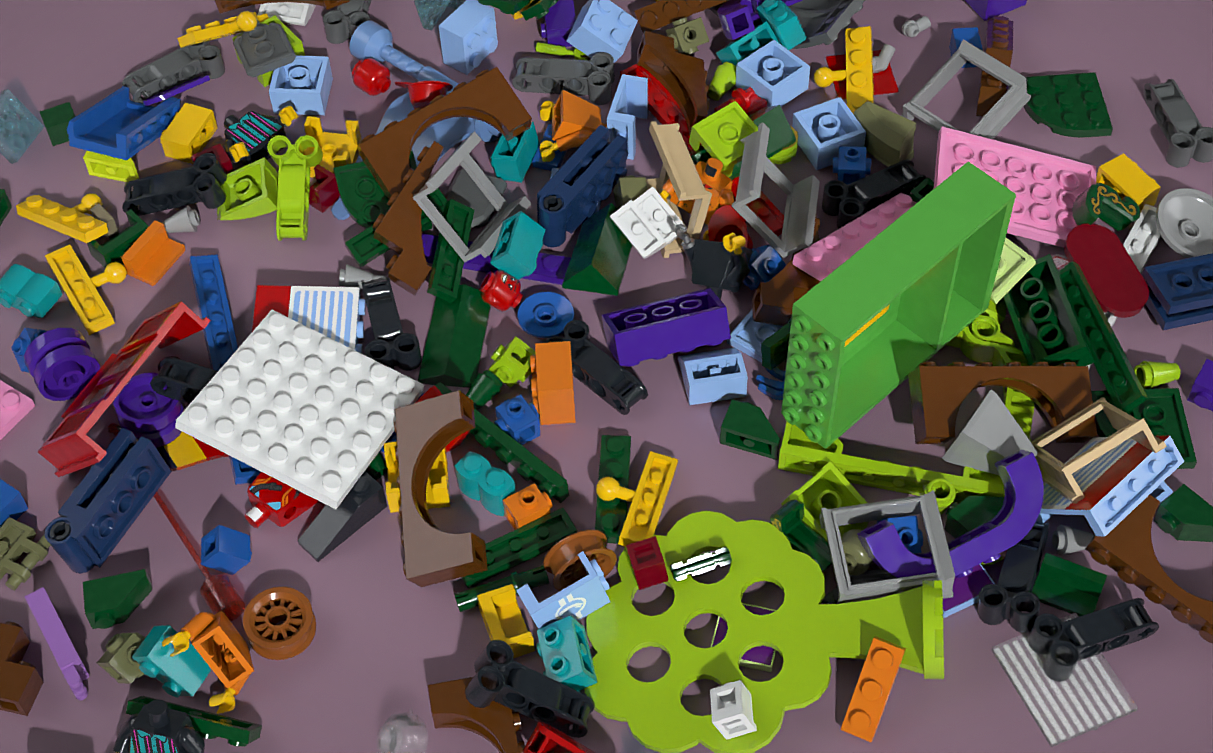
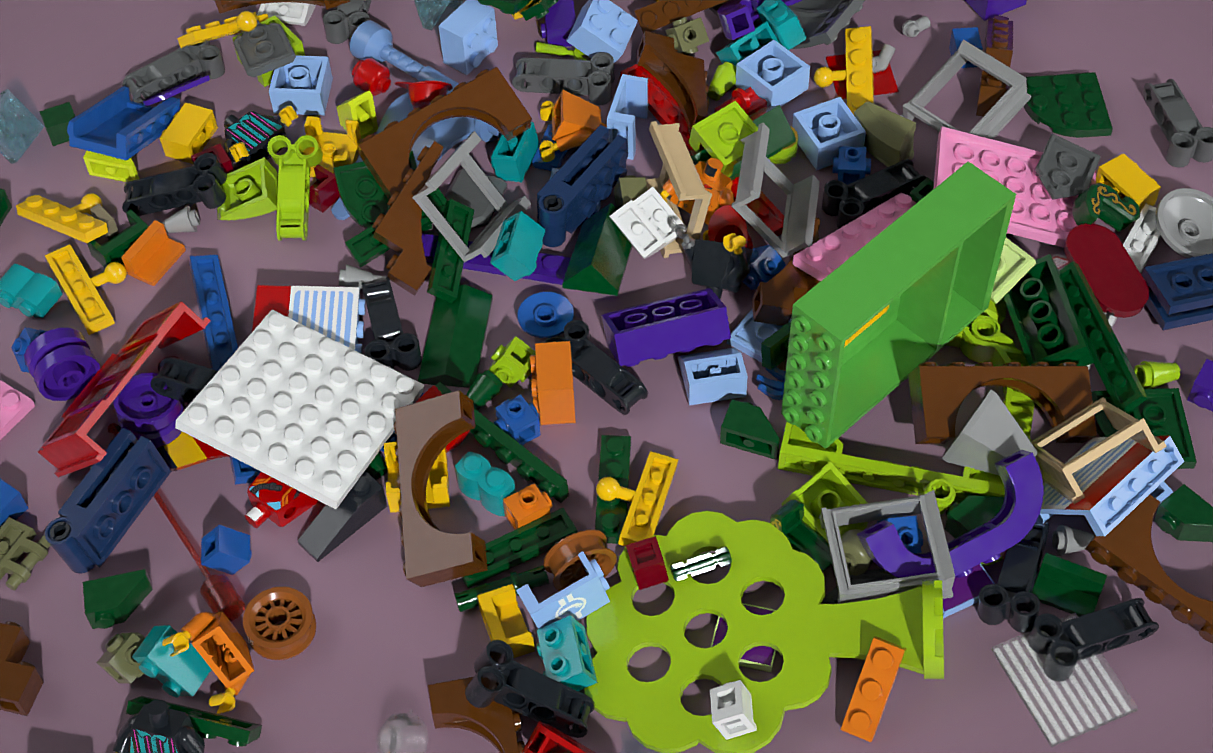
(59, 641): medium lavender hinge -> none
(359, 109): none -> neon yellow slope
(501, 290): red head -> none
(1066, 168): none -> dark grey tile

